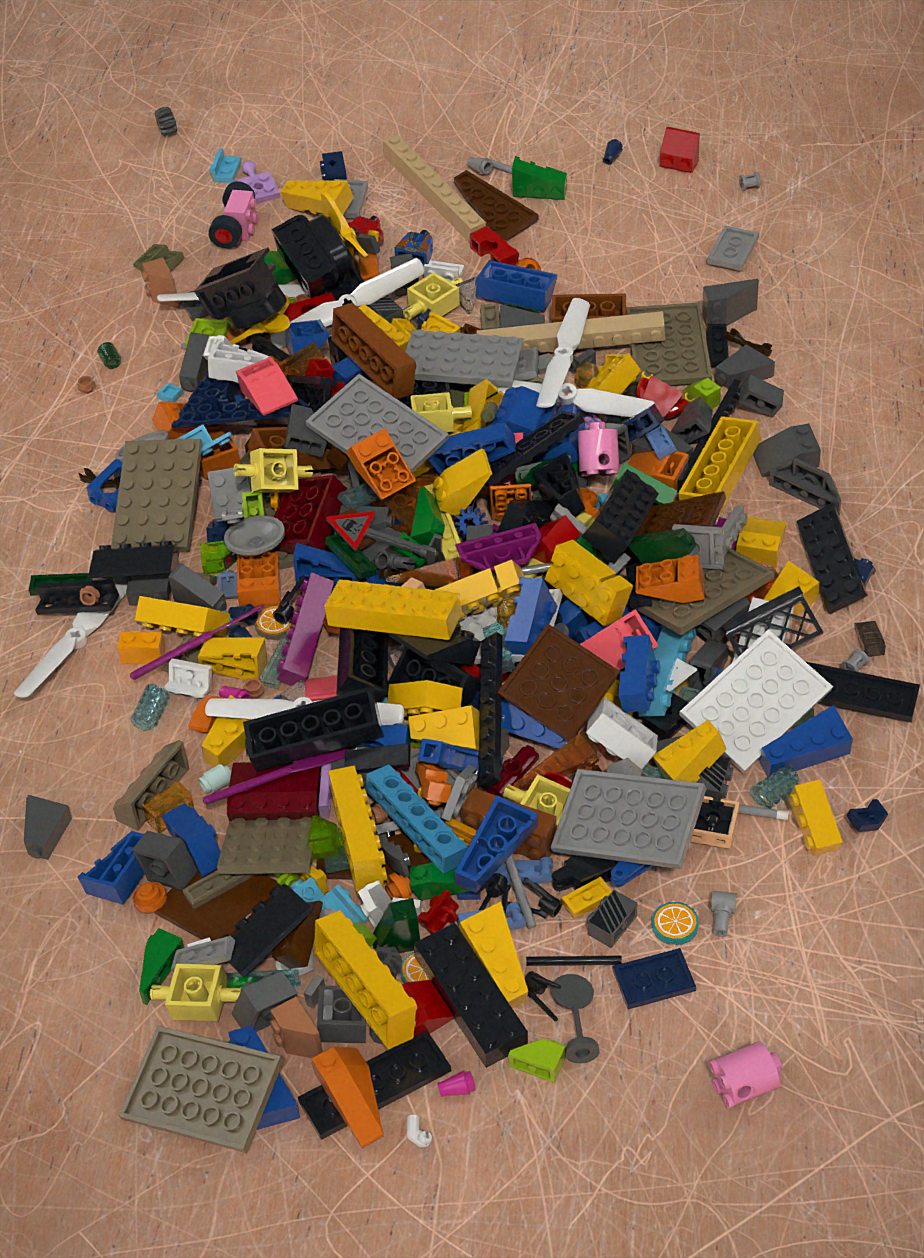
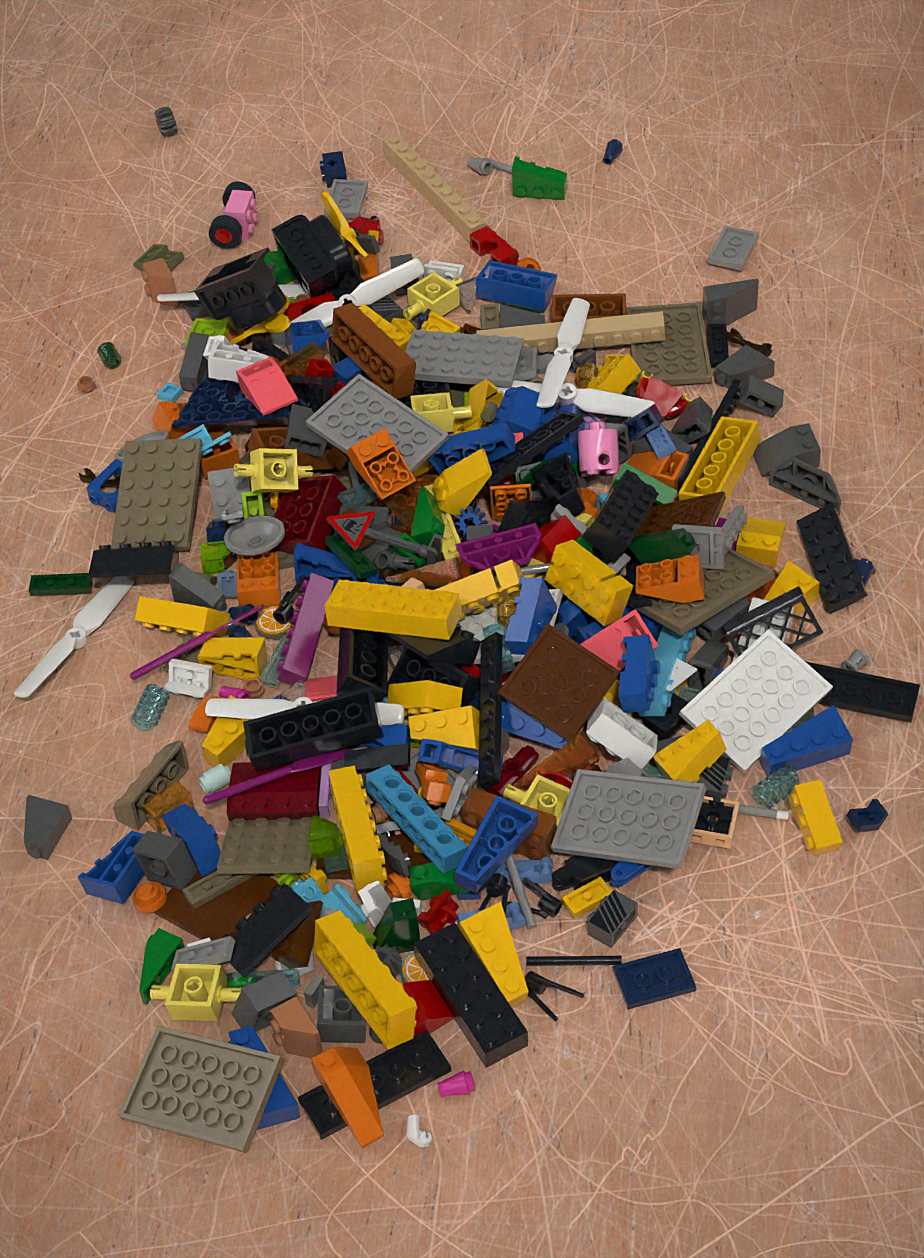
(69, 592): black fence -> none
(86, 598): nougat plate -> none
(140, 647): light orange brick -> none
(150, 586): dark grey brick -> none
(224, 167): medium azure bracket -> none
(264, 180): lavender plate -> none
(307, 195): yellow wedge -> none
(417, 244): torso -> none
(496, 208): reddish brown wing -> none
(539, 1059): lime slope -> none
(576, 994): dark grey piece -> none
(675, 923): tile -> none
(680, 150): red slope -> none
(706, 389): lime slope -> none
(722, 907): light grey pin -> none
(746, 1074): bright pink cylinder -> none
(749, 181): light grey bush -> none
(869, 648): clear smoke slope -> none

